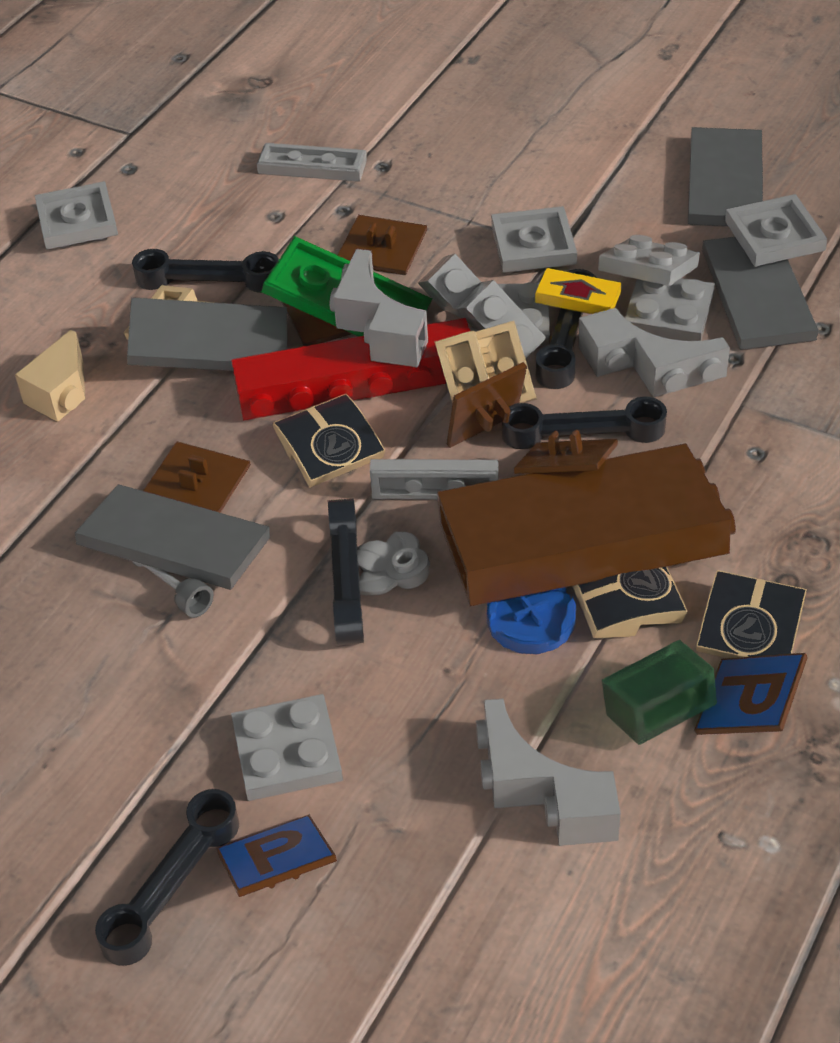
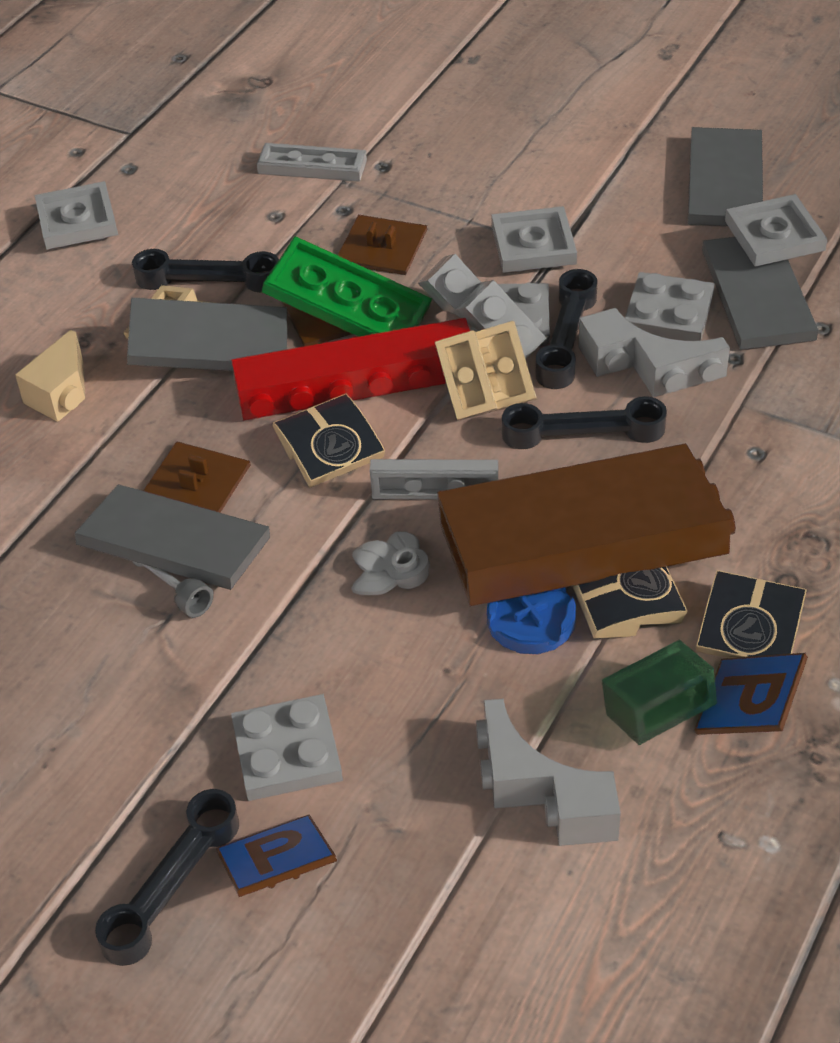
(345, 572): black piece -> none
(391, 329): light grey arch -> none
(485, 404): reddish brown piece -> none
(566, 455): reddish brown piece -> none
(577, 292): yellow tile -> none
(649, 261): light grey plate -> none

